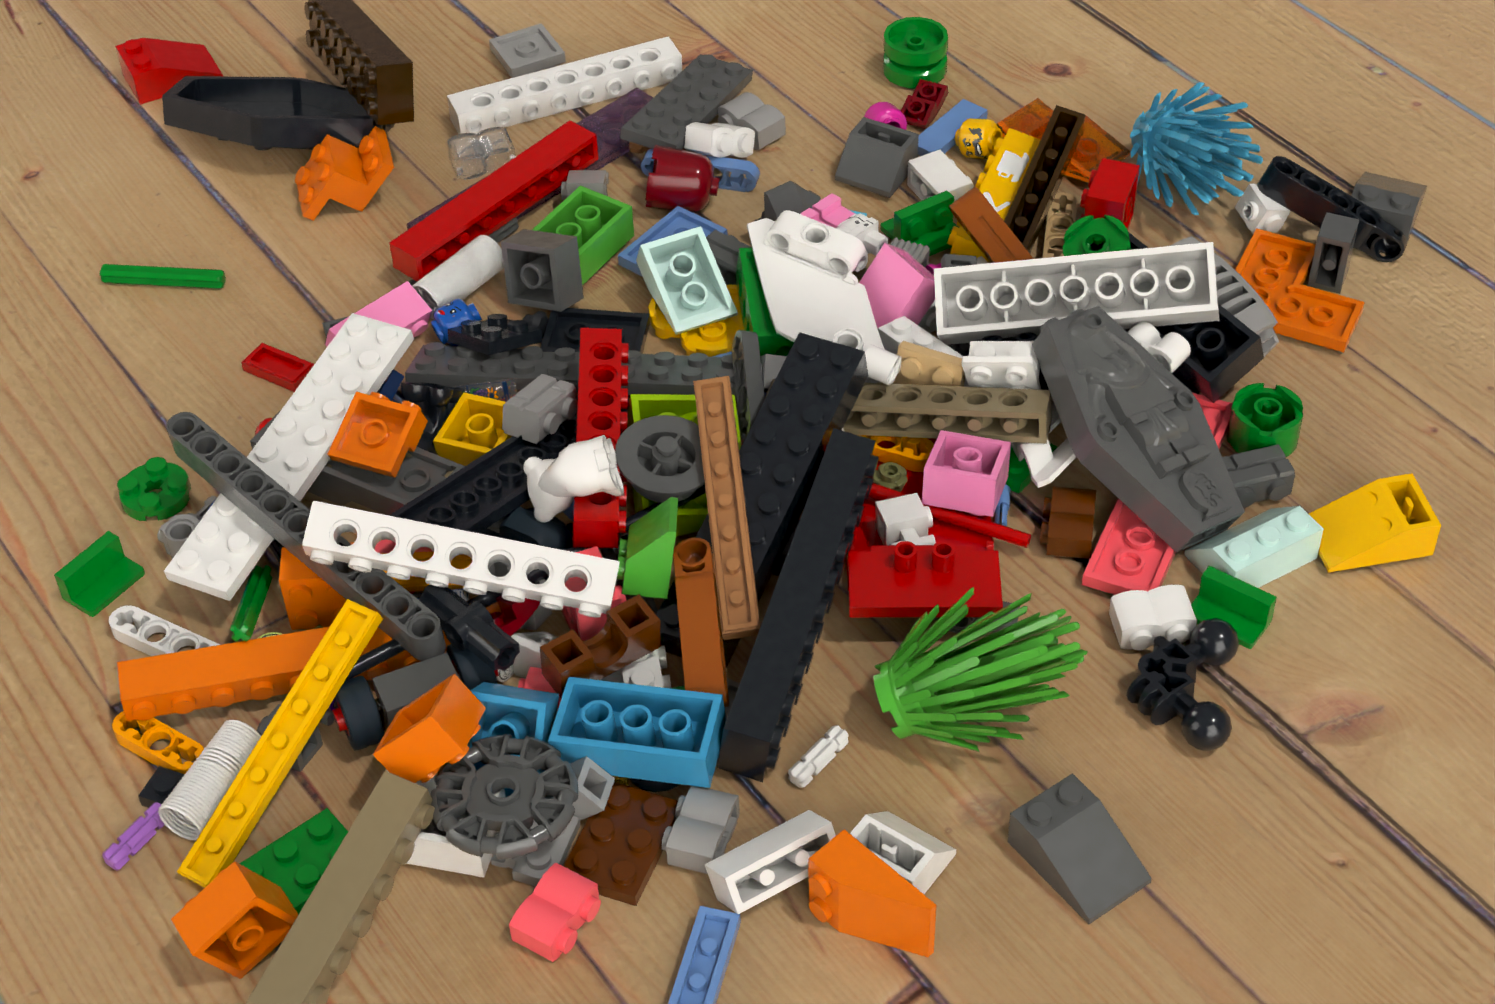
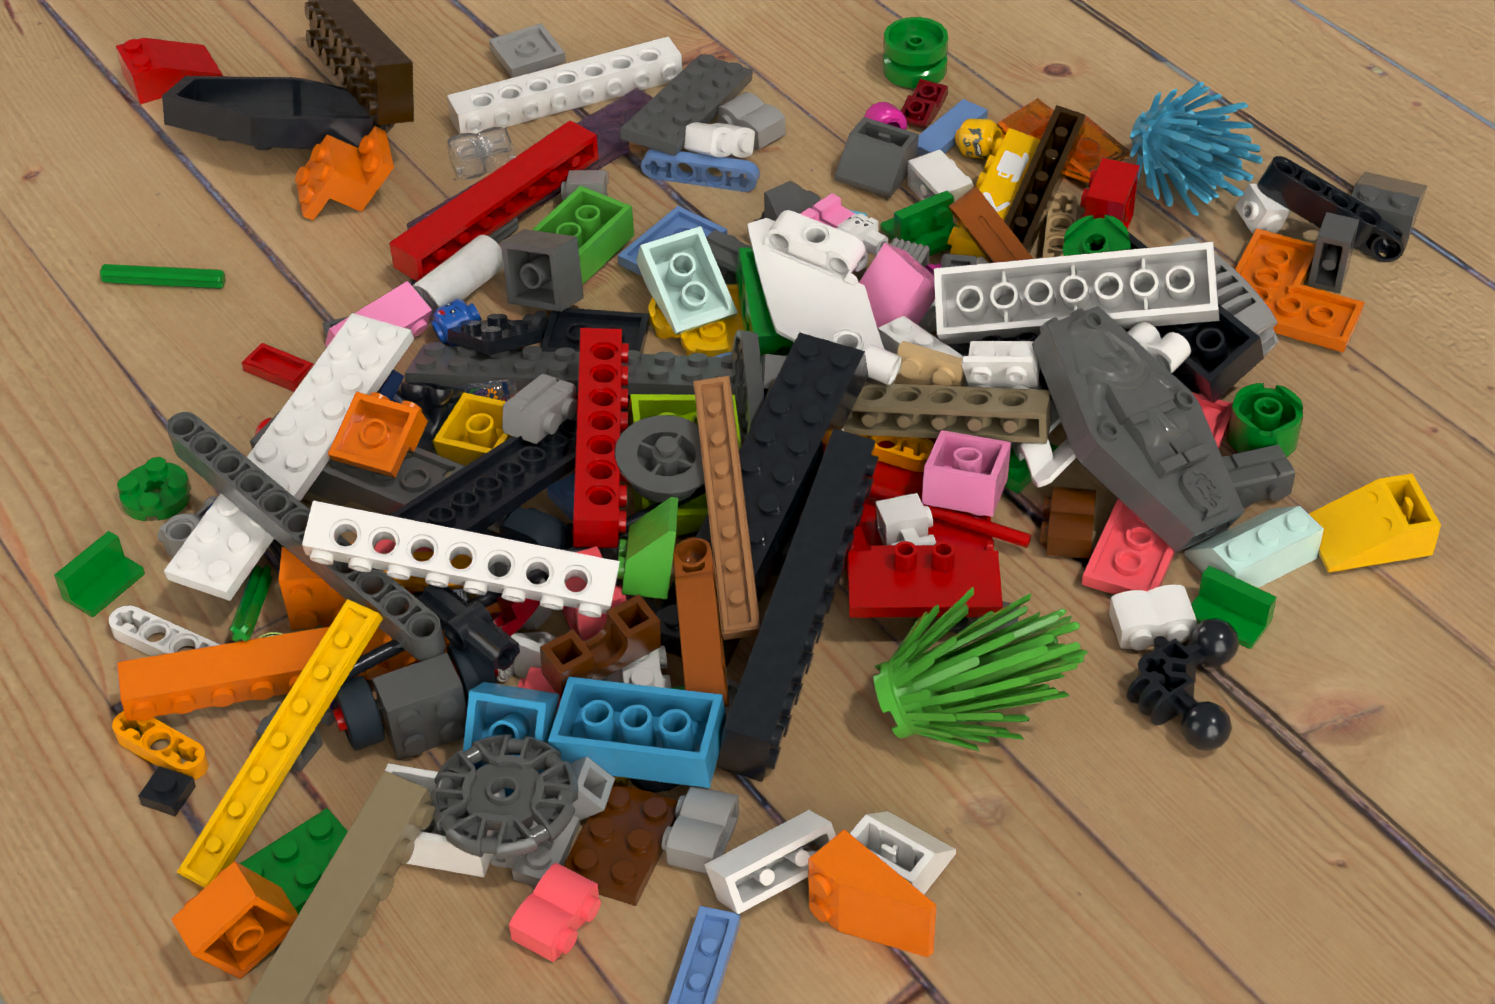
(133, 838): medium lavender axle -> none
(208, 779): white piece -> none
(431, 731): orange piece -> none
(577, 471): white animal -> none
(680, 180): dark red cylinder -> none
(818, 756): white axle -> none
(891, 476): olive plate -> none
(1003, 506): medium blue pin -> none
(1077, 848): dark grey slope -> none

